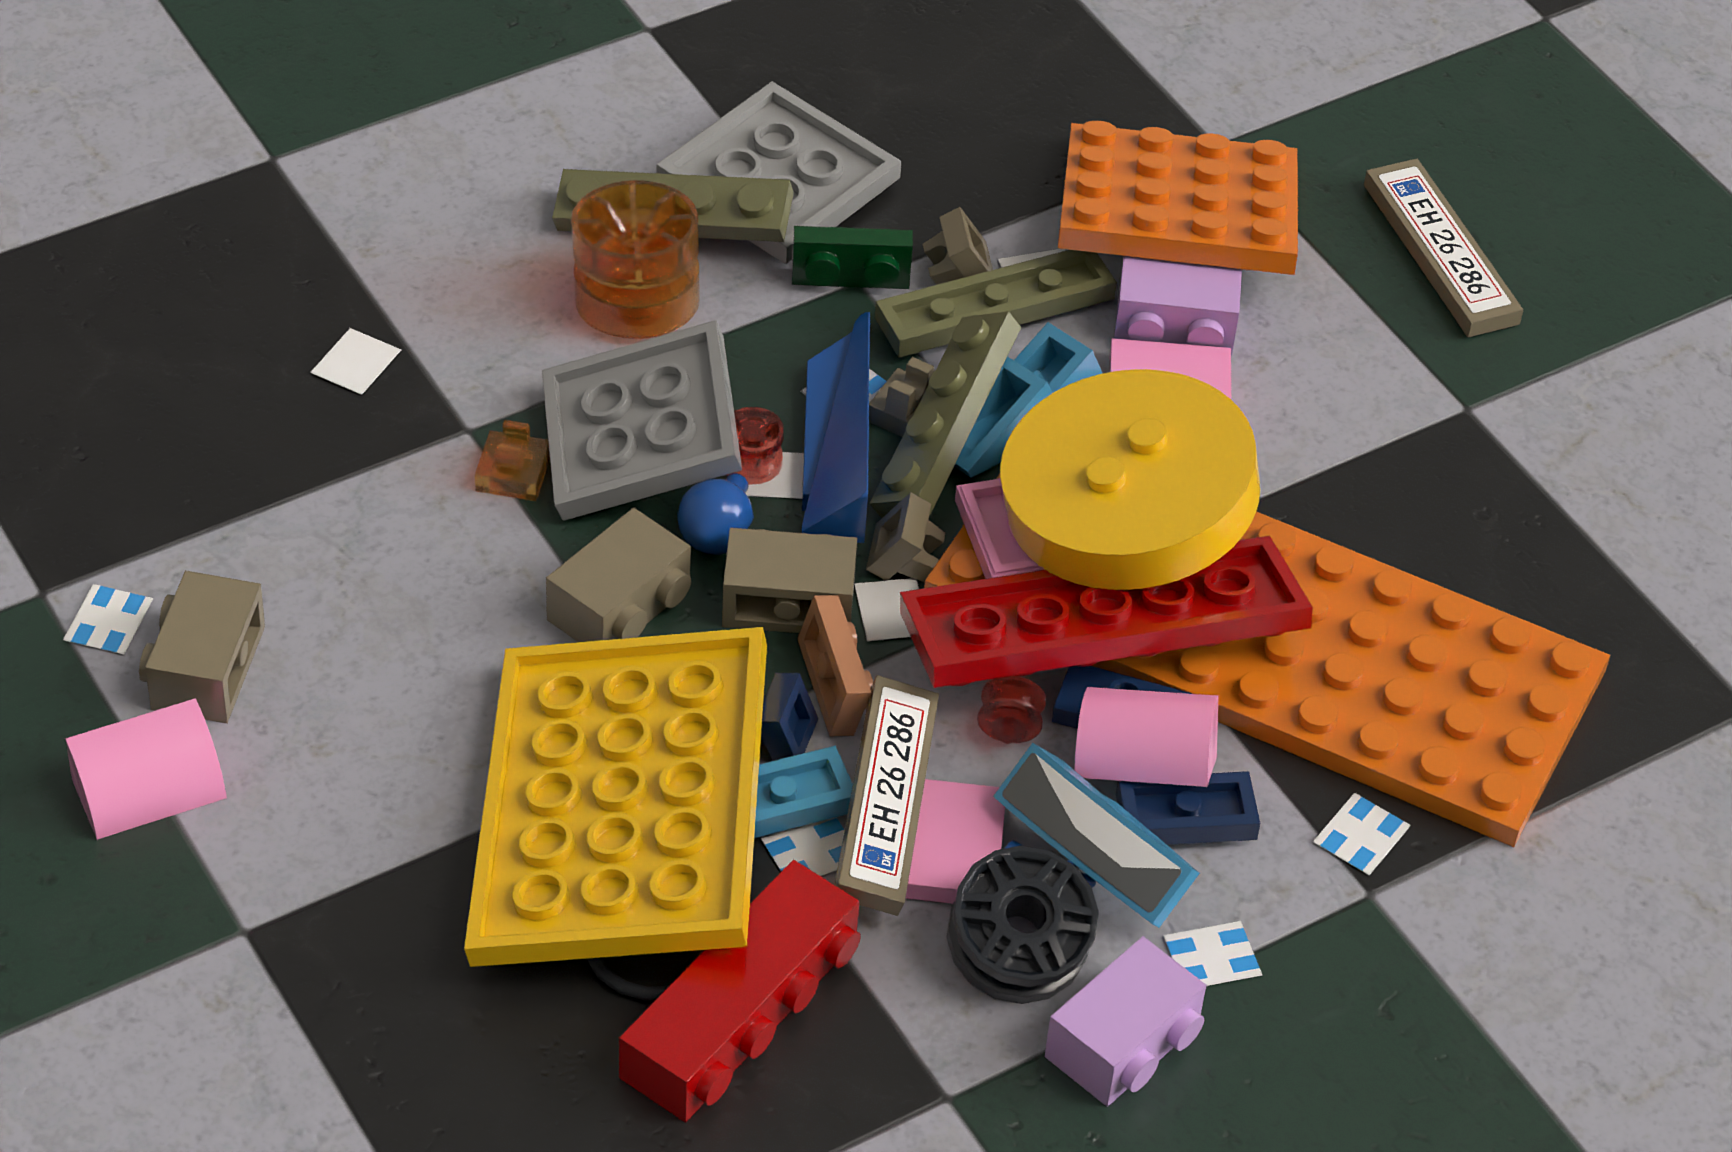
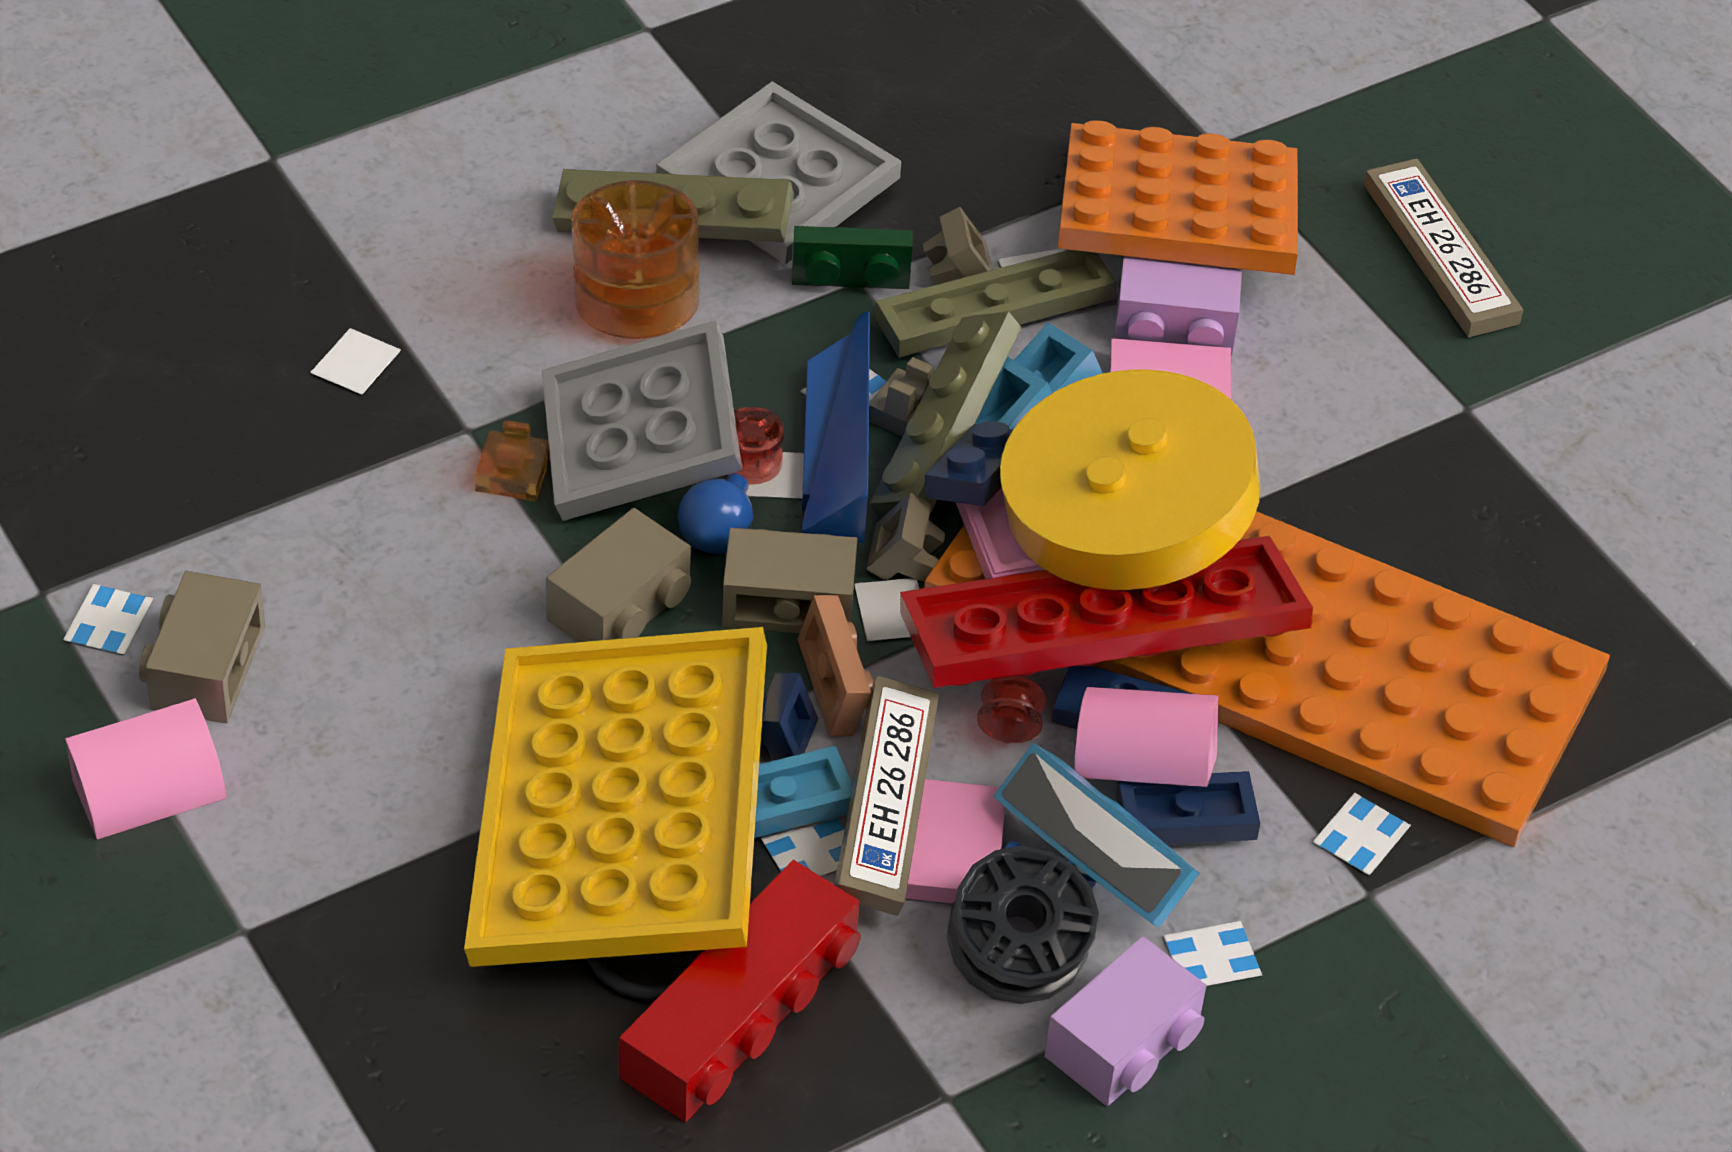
(970, 467): none -> dark blue plate

